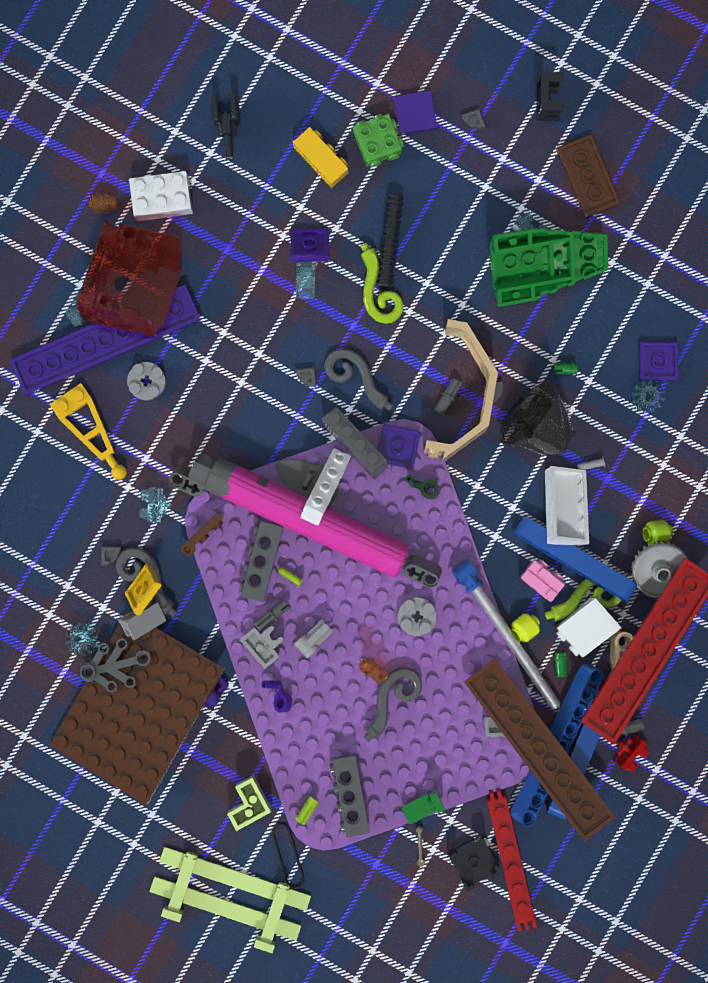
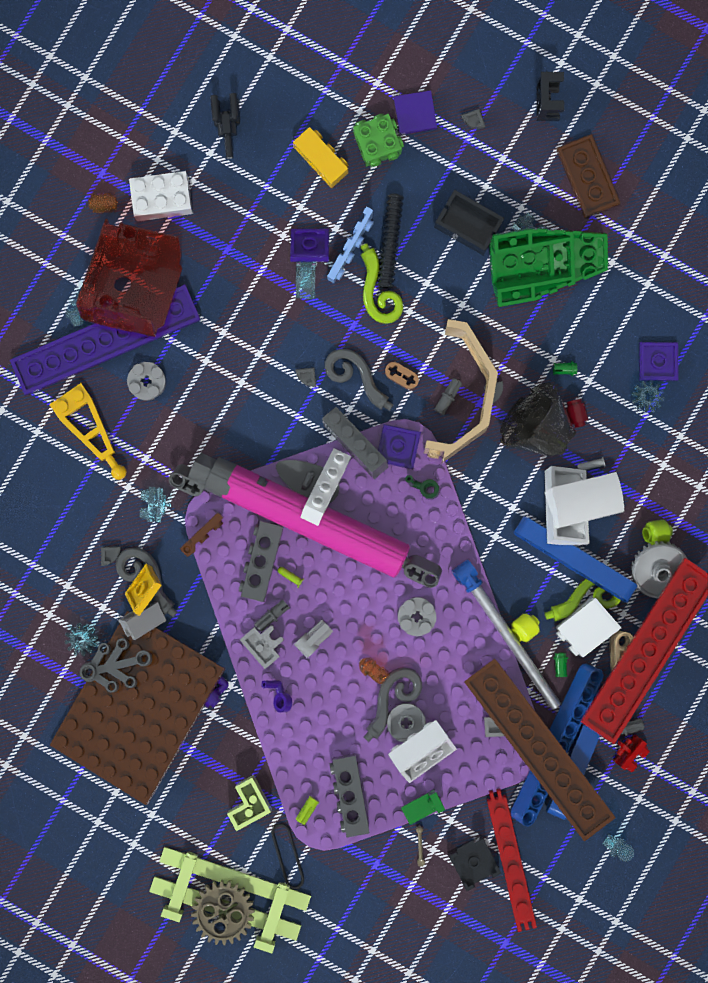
(233, 926): none -> dark tan gear
(352, 242): none -> light blue wing
(398, 714): none -> light grey plate
(403, 371): none -> medium nougat beam
(422, 751): none -> white brick
(468, 222): none -> black piece
(542, 580): bright pink brick -> none
(577, 412): none -> dark red brick
(585, 500): none -> white slope
(619, 848): none -> clear light blue hips

